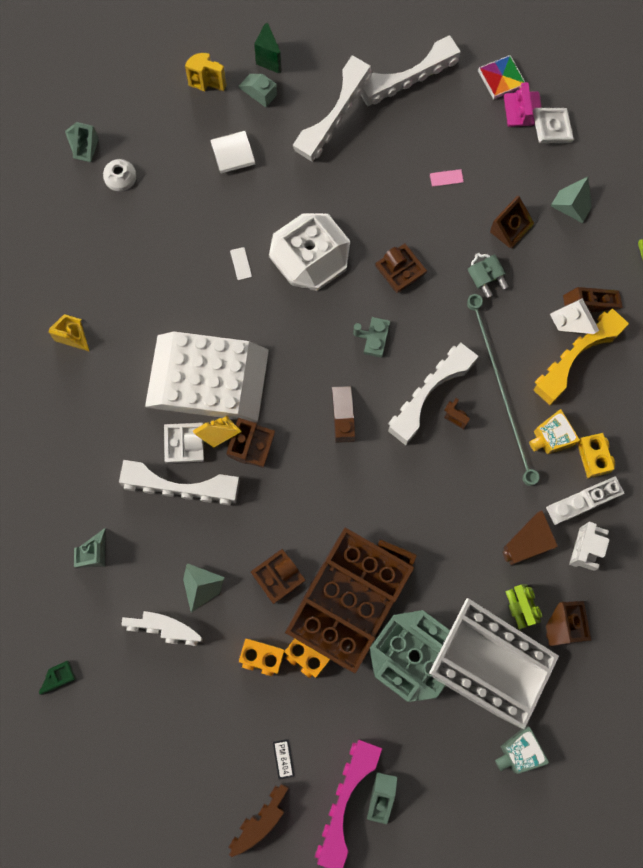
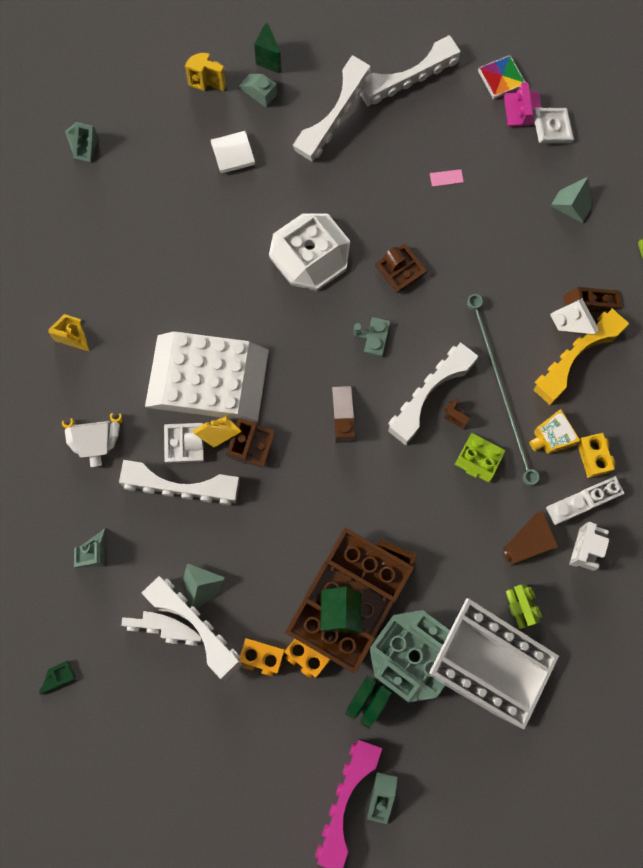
(92, 438): none -> white torso
(122, 181): white piece -> none
(219, 658): none -> white arch
(240, 263): white sticker -> none
(256, 829): reddish brown slope -> none
(277, 576): reddish brown plate -> none
(283, 759): sticker -> none
(341, 610): none -> dark green slope
(370, 703): none -> dark green wheel
(480, 458): none -> lime plate
(486, 272): sand green piece -> none
(512, 223): reddish brown slope -> none
(521, 752): torso -> none
(568, 624): reddish brown slope -> none

